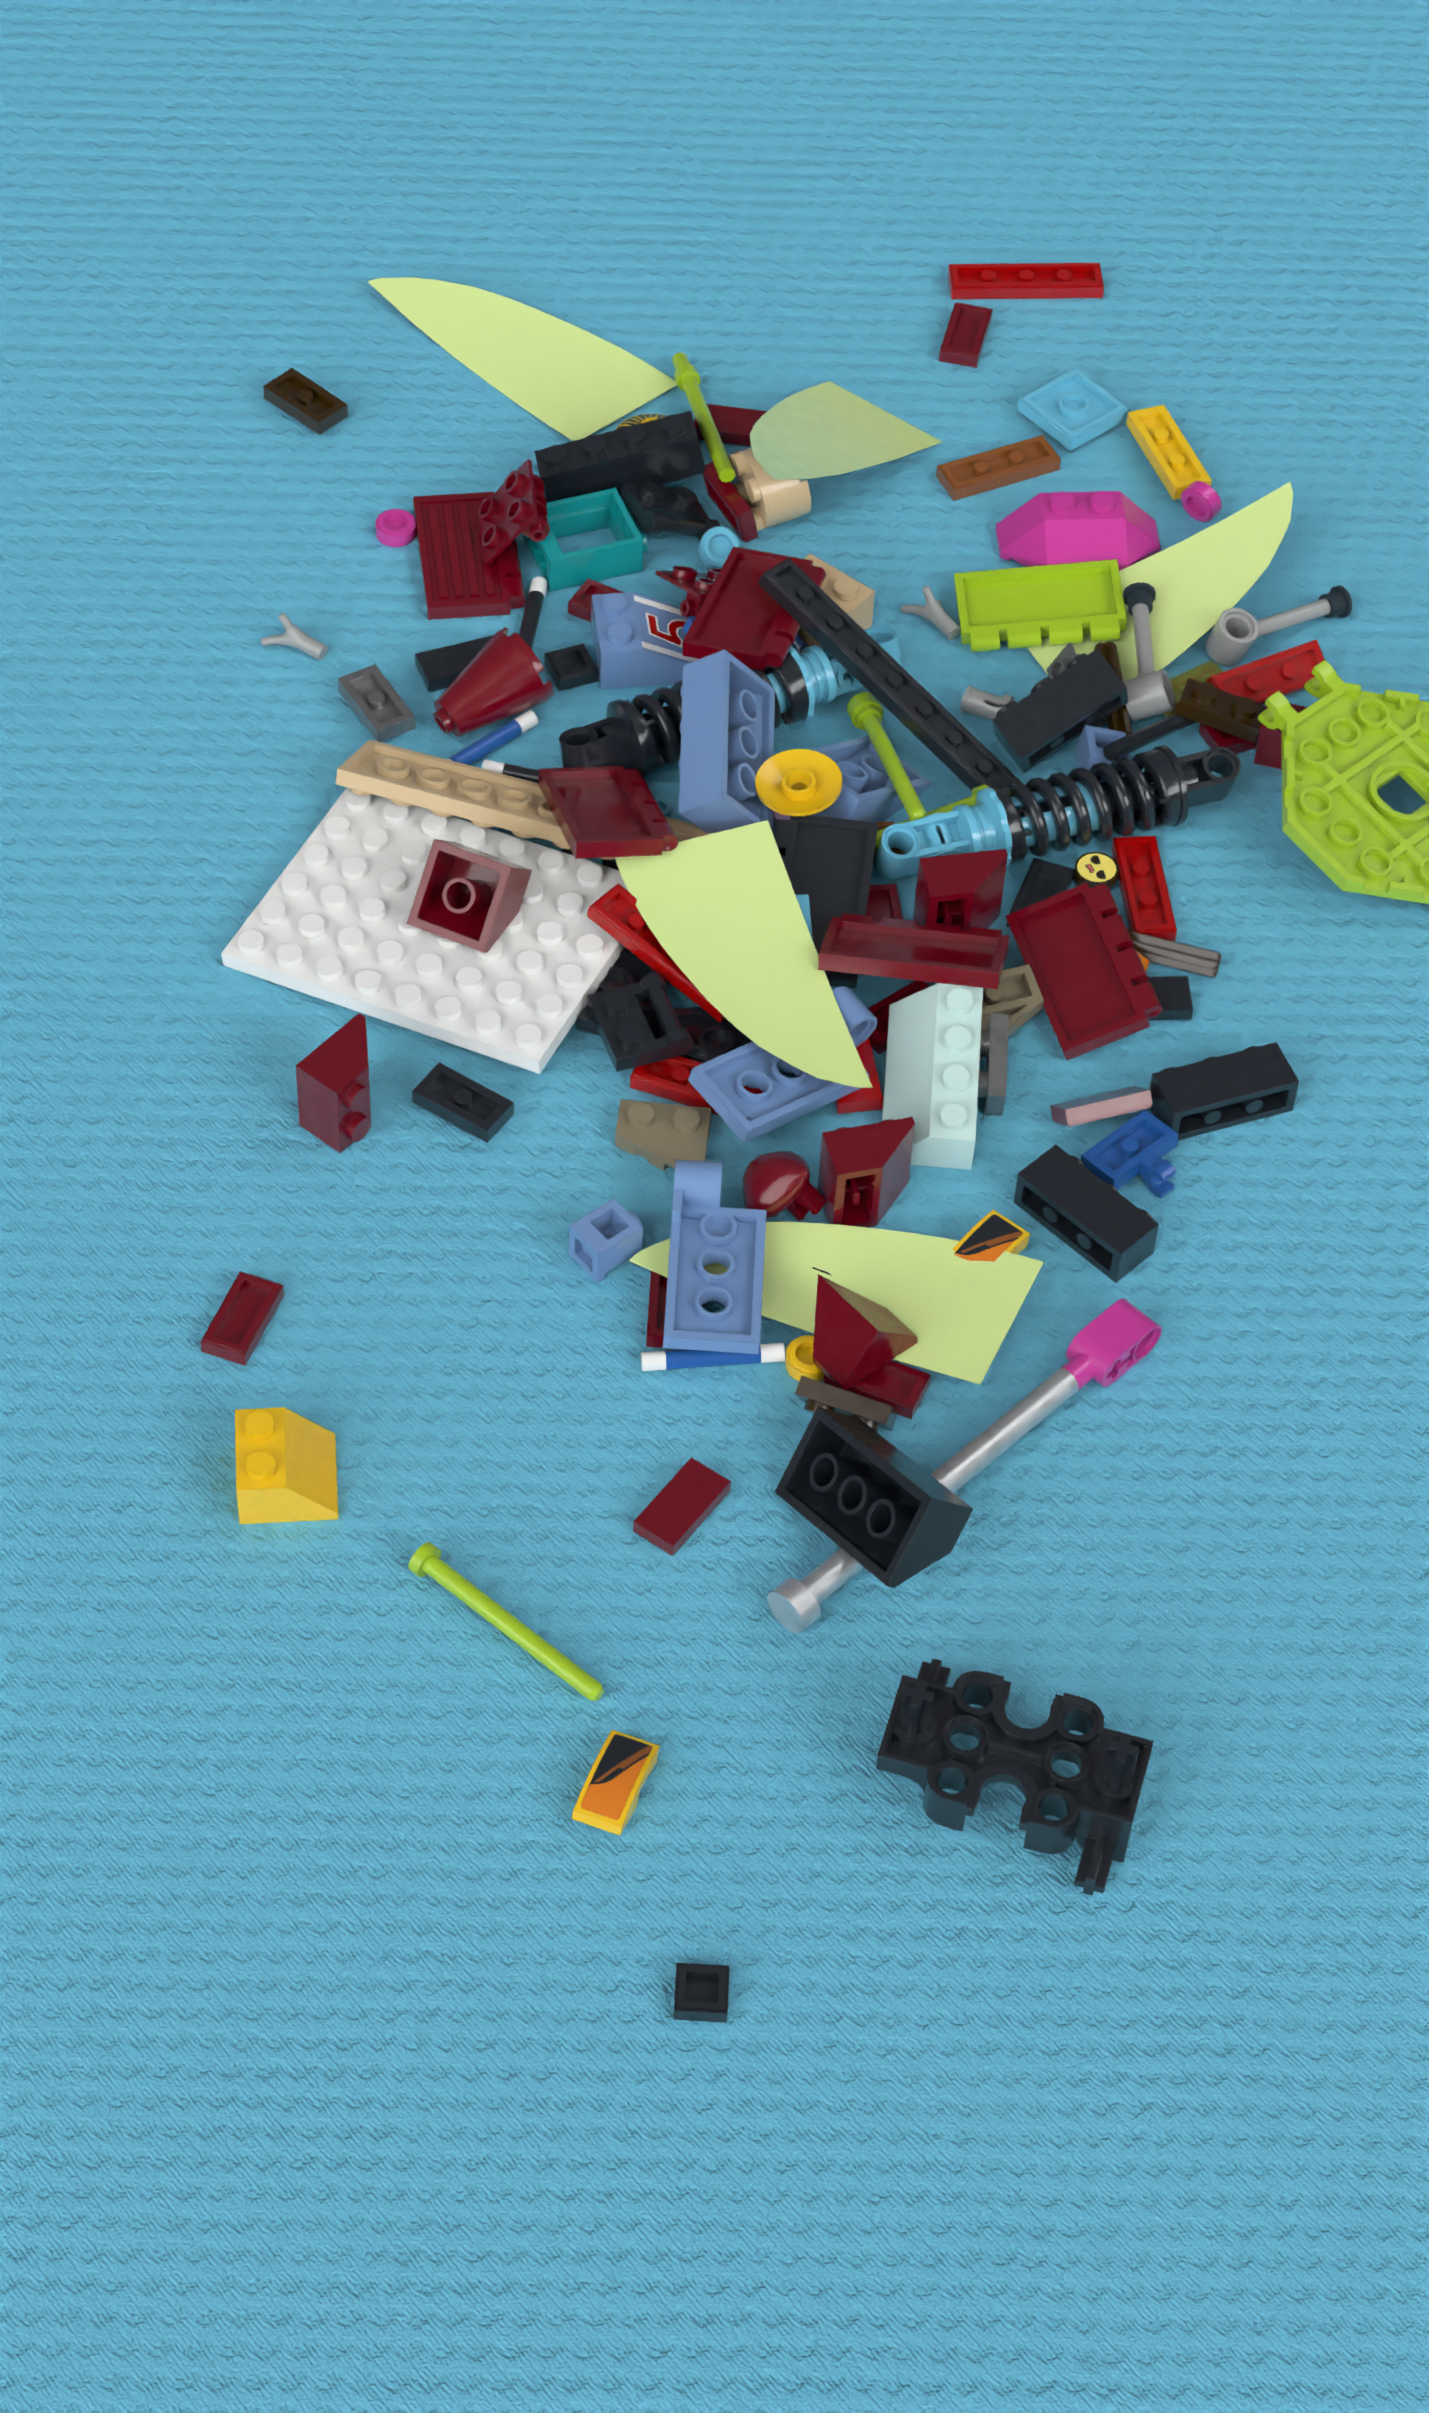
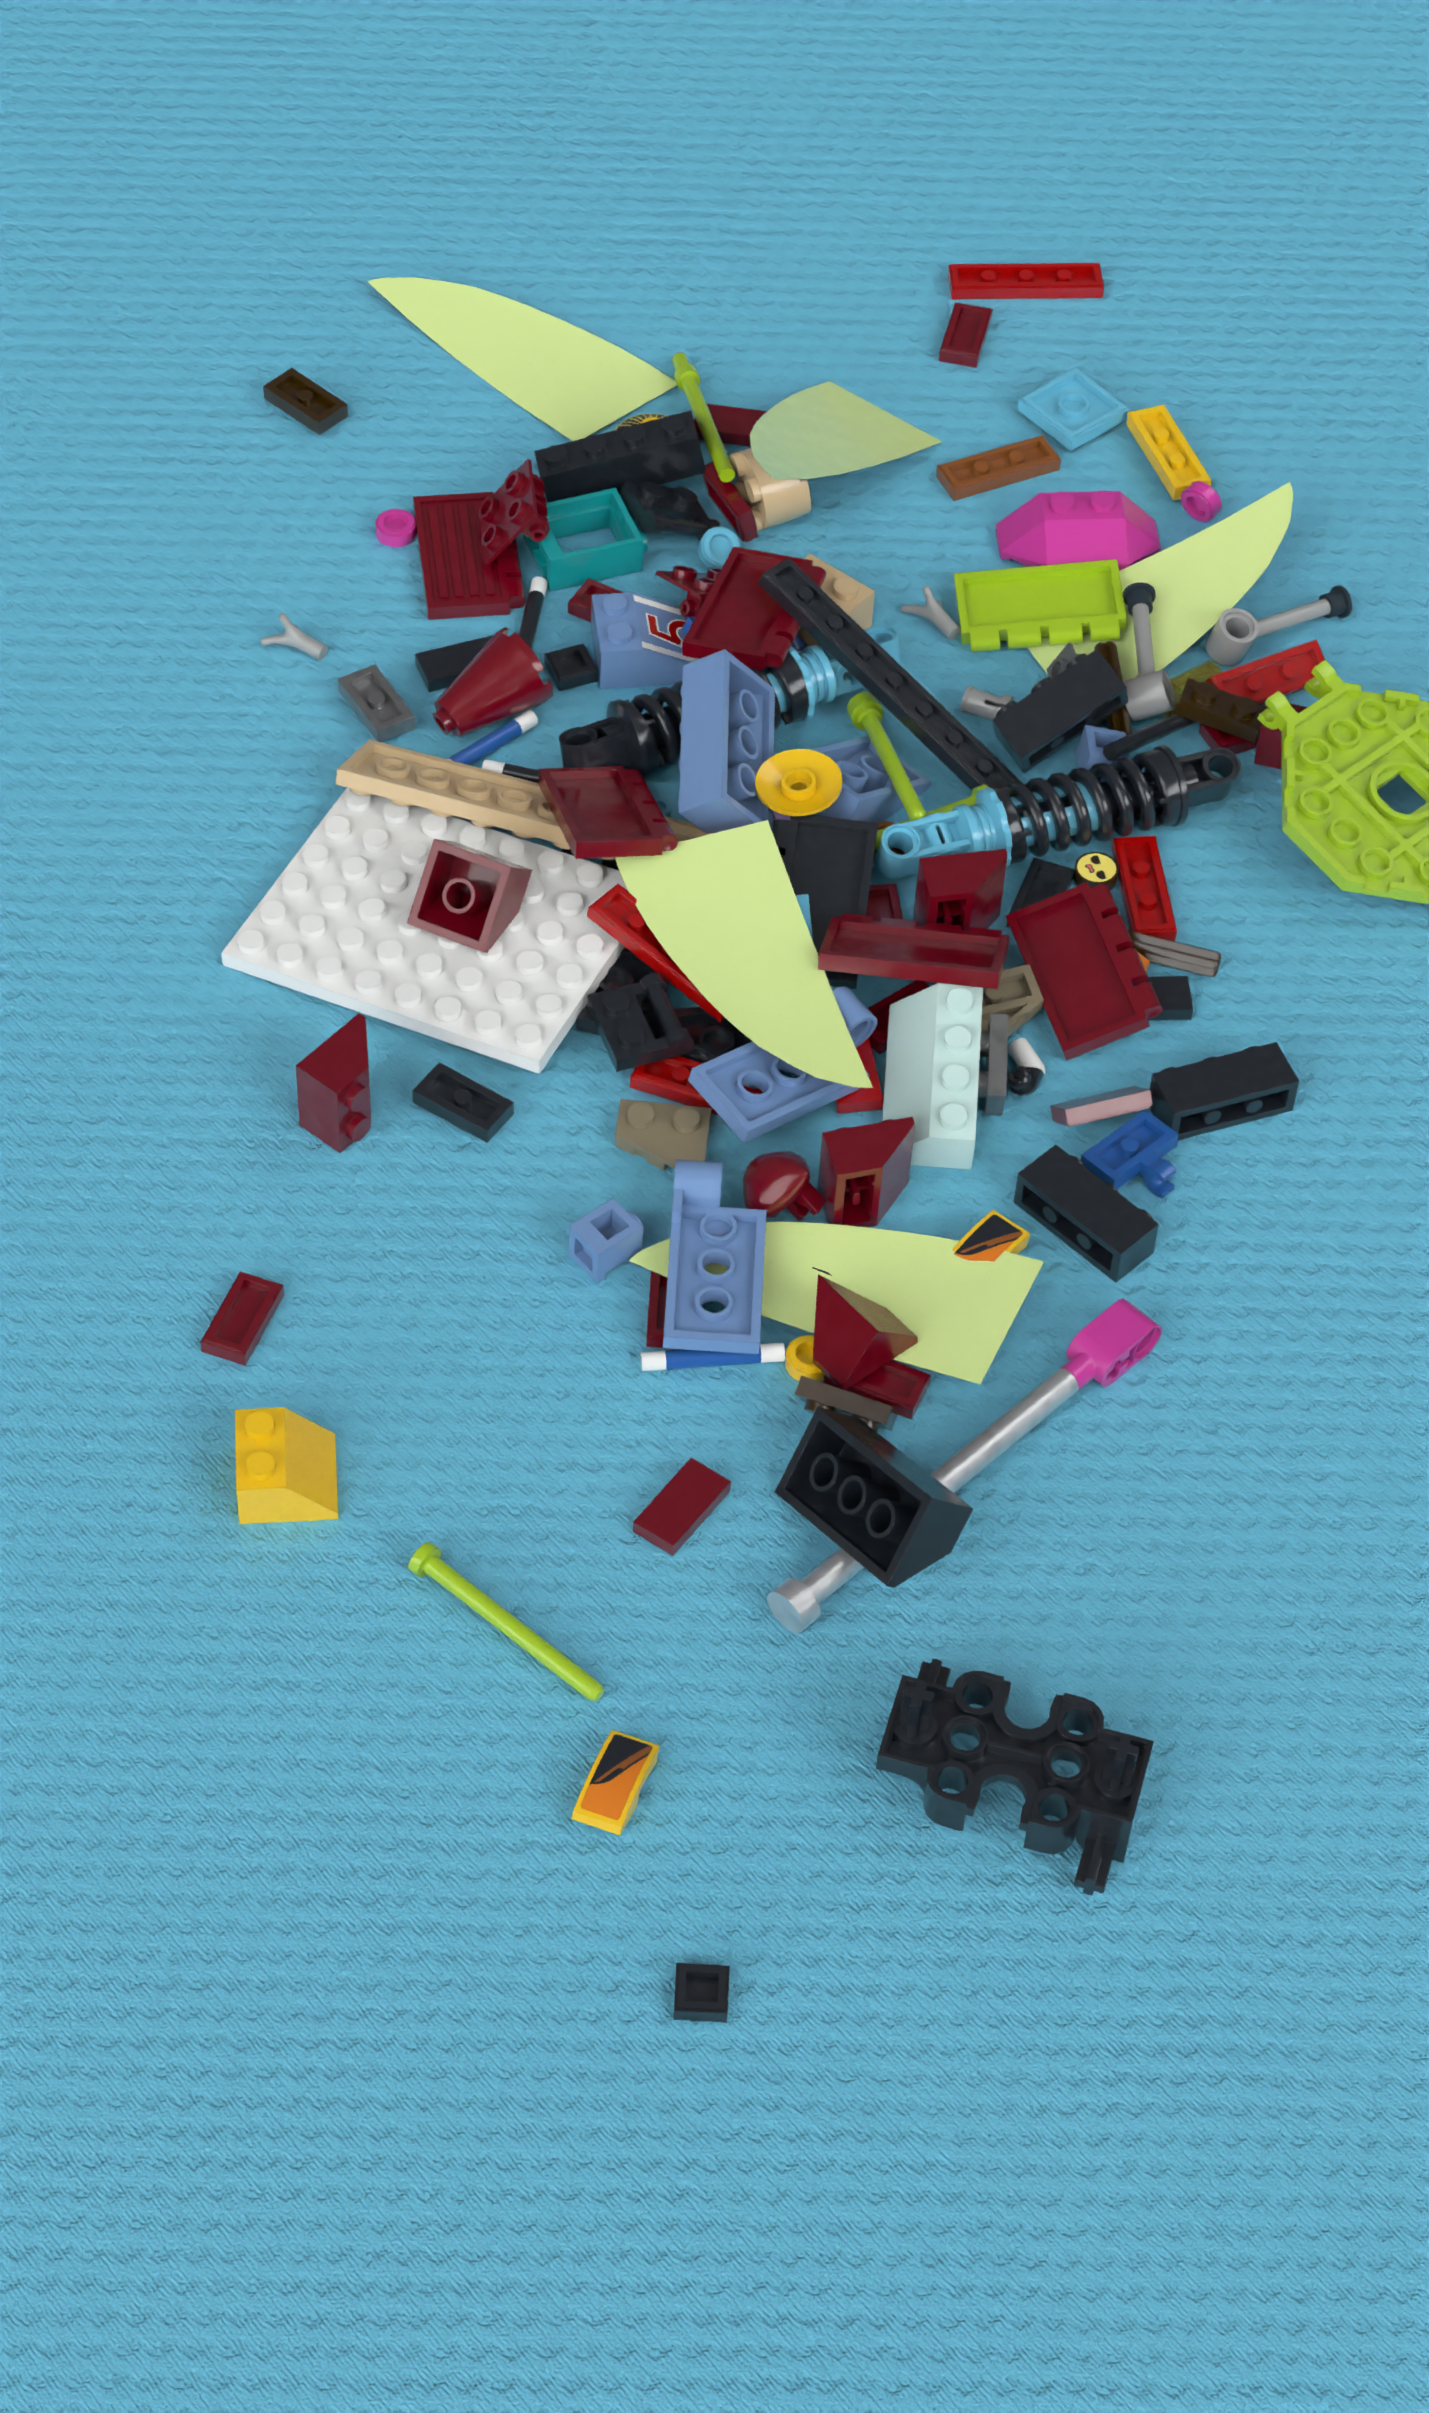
(1029, 1068): none -> arm

